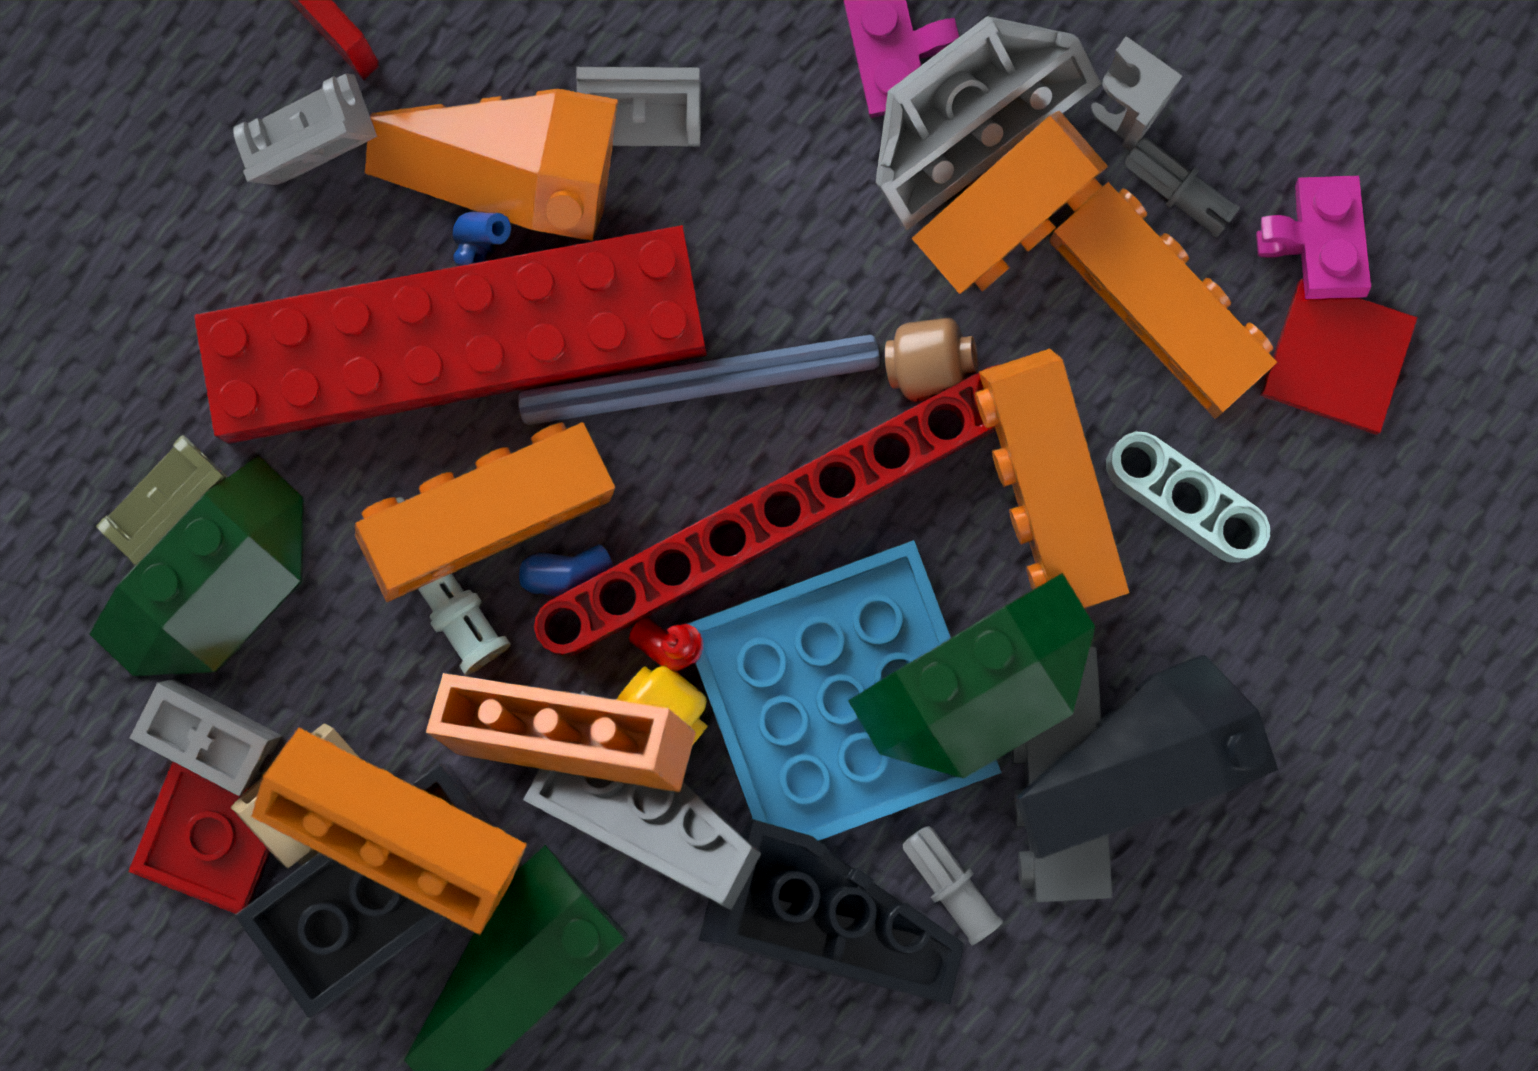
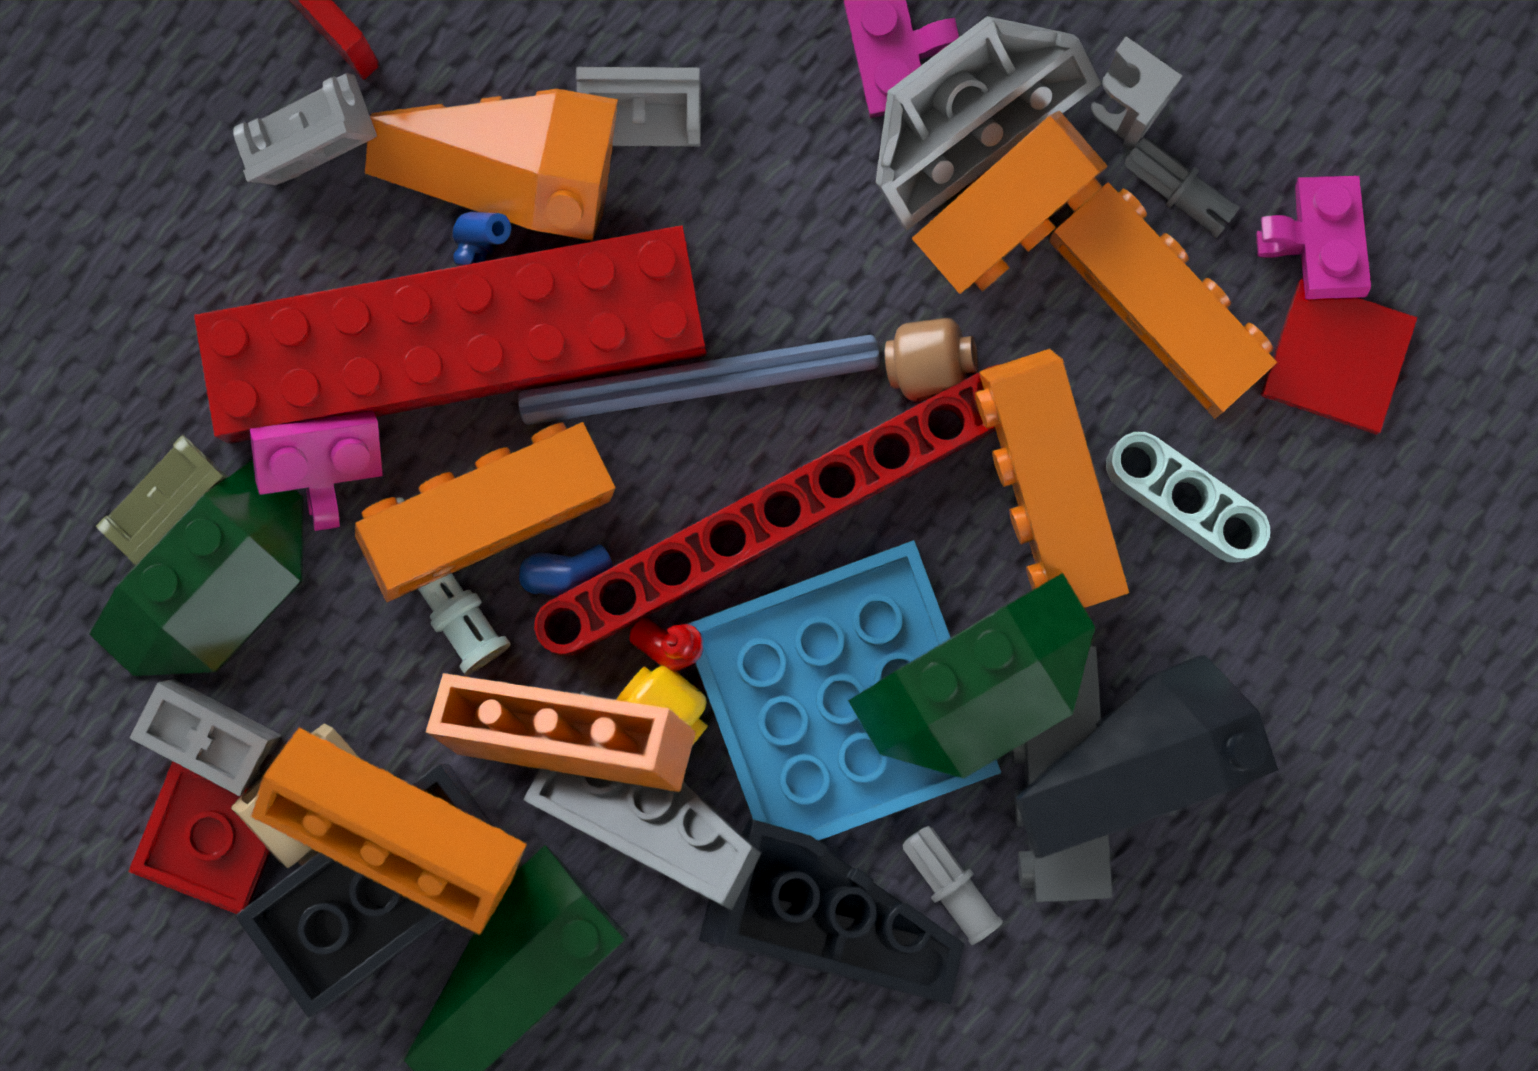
(315, 457): none -> dark pink plate

